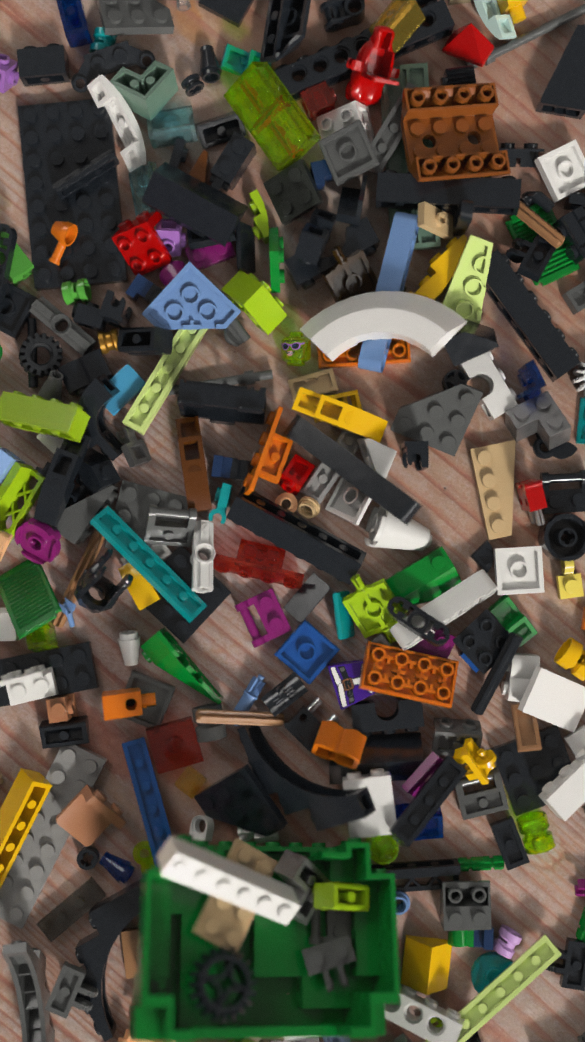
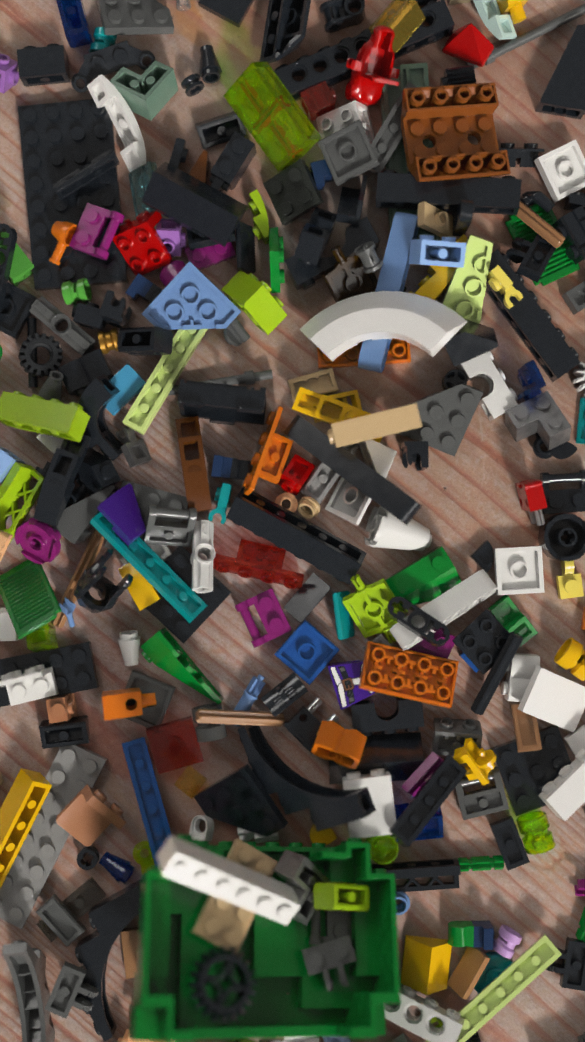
(61, 920): none -> dark grey tile
(91, 228): none -> magenta plate
(124, 514): none -> dark purple slope
(171, 125): clear light blue slope -> none
(237, 60): teal slope -> none
(295, 349): clear neon green head -> none
(323, 836): none -> yellow tile
(368, 257): none -> dark grey bush
(374, 425): none -> tan slope
(437, 253): none -> light blue brick
(465, 905): dark grey slope -> none
(468, 971): none -> medium nougat tile
(494, 480): tan wing -> none
(501, 282): none -> light yellow plate

